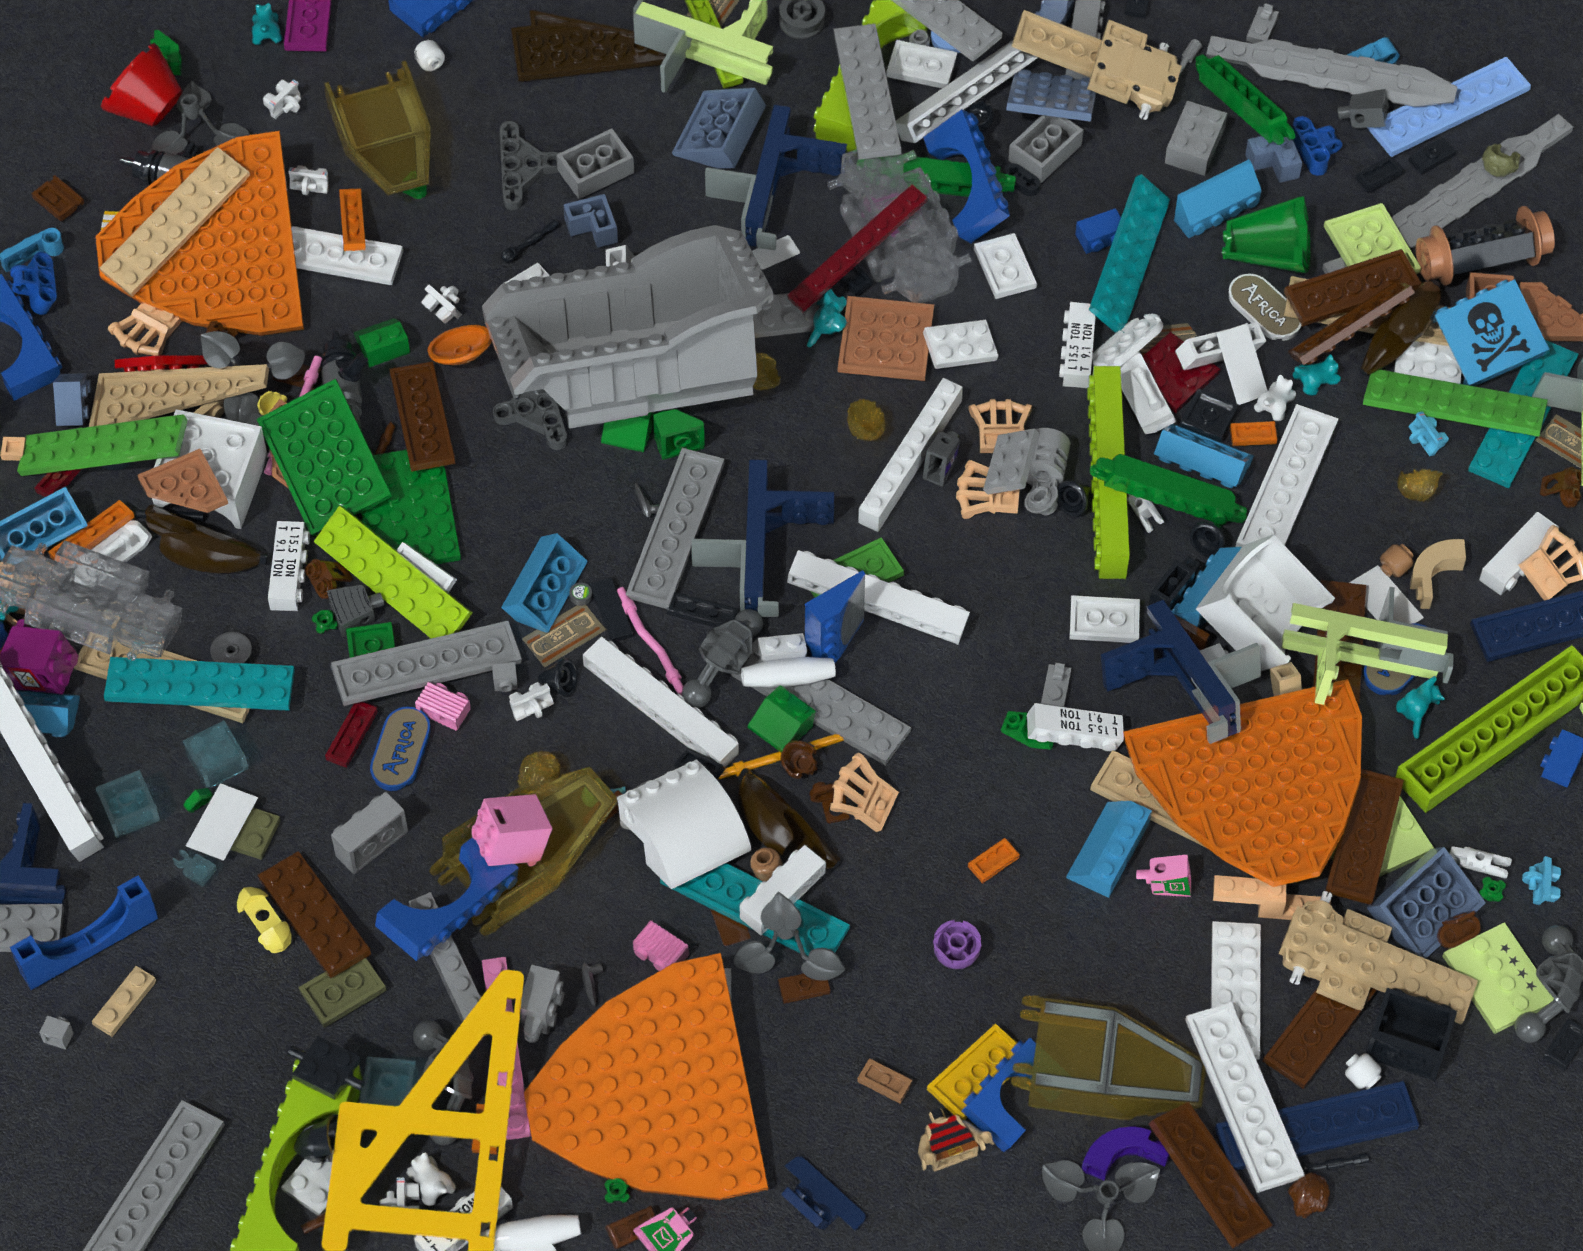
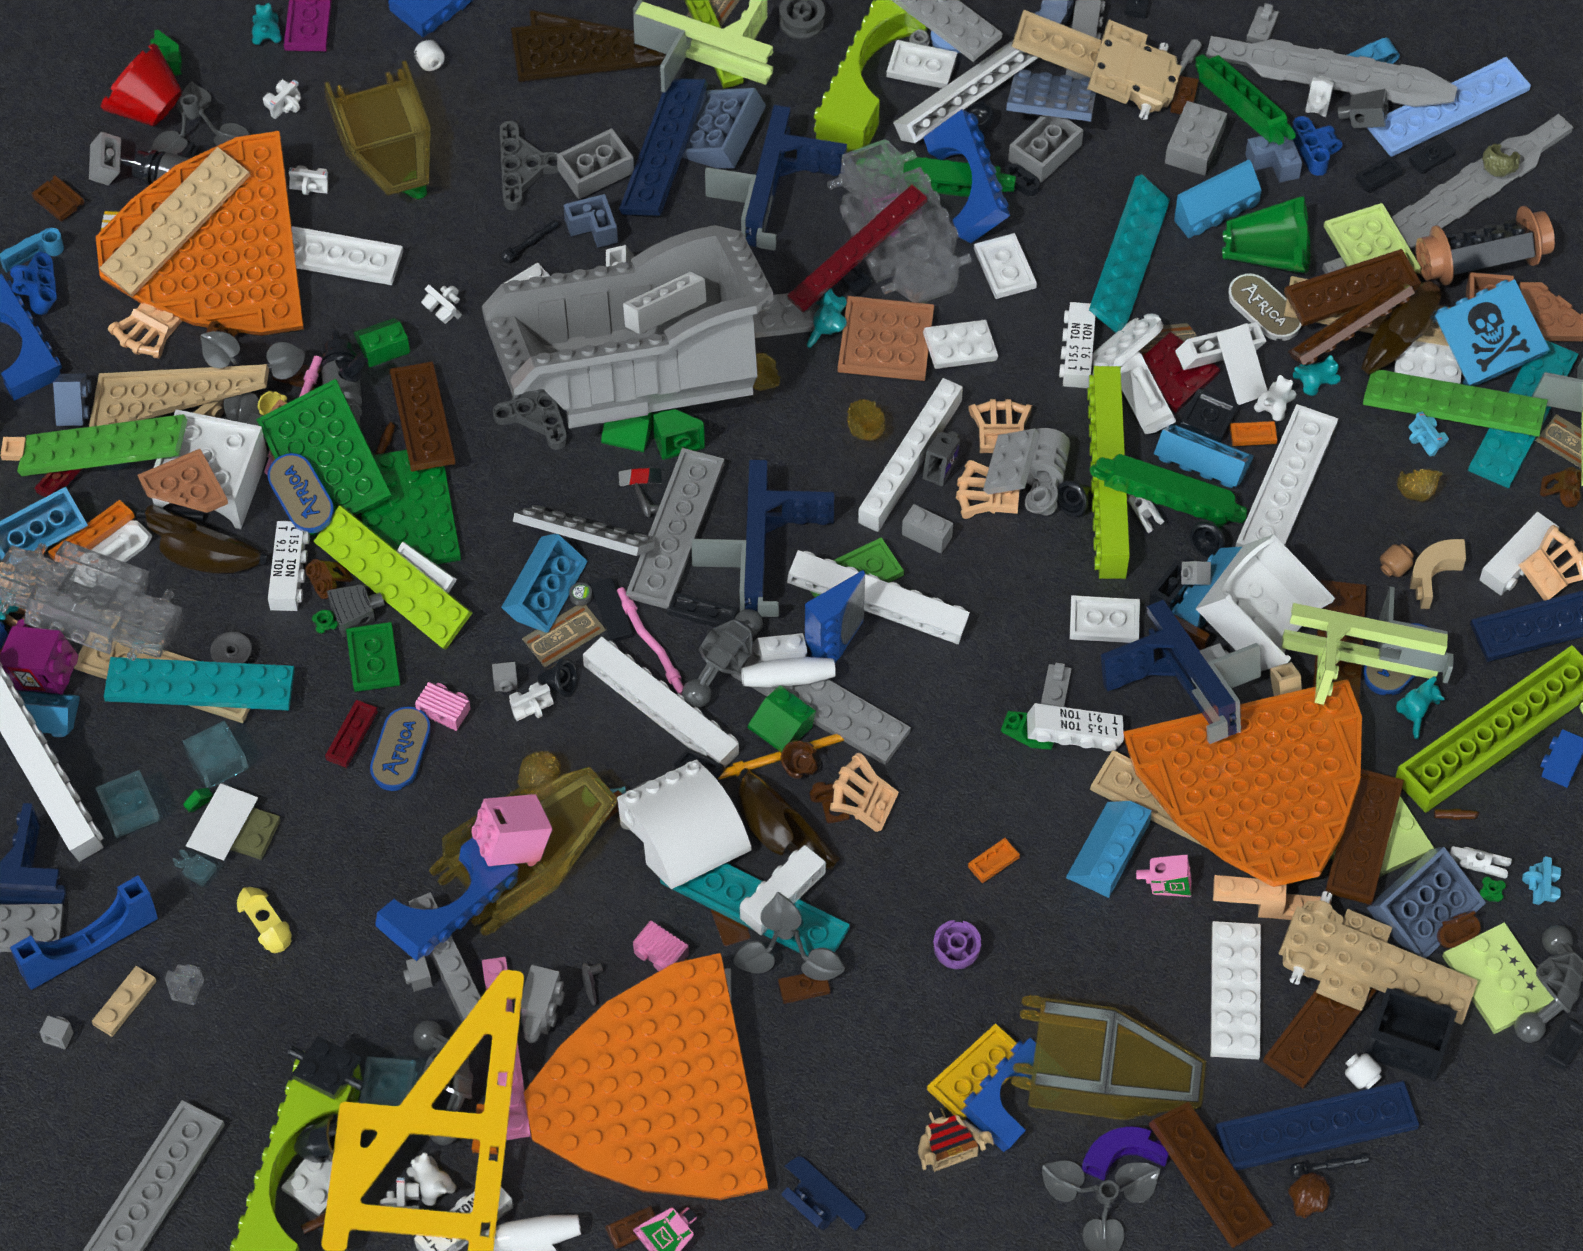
(104, 158): none -> light grey brick
(160, 362): red plate -> none
(184, 983): none -> clear arch
(300, 493): none -> dark tan tile
(314, 914): reddish brown plate -> none
(343, 993): olive plate -> none
(352, 219): orange plate -> none
(369, 832): light grey brick -> none
(417, 974): none -> light grey plate
(424, 662): light grey plate -> none
(459, 345): orange dish -> none
(581, 530): none -> light grey plate
(613, 1184): green plate -> none
(640, 476): none -> sticker
(663, 147): none -> dark blue plate
(664, 302): none -> white brick
(765, 862): medium nougat head -> none
(784, 249): white sticker -> none
(867, 91): light grey plate -> none
(884, 1081): medium nougat plate -> none
(927, 528): none -> light grey brick
(1097, 231): blue piece -> none
(1184, 92): none -> reddish brown plate
(1195, 573): none -> light grey plate
(1244, 1097): white plate -> none
(1319, 95): none -> white hips
(1376, 591): white sticker -> none
(1455, 814): none -> reddish brown piece

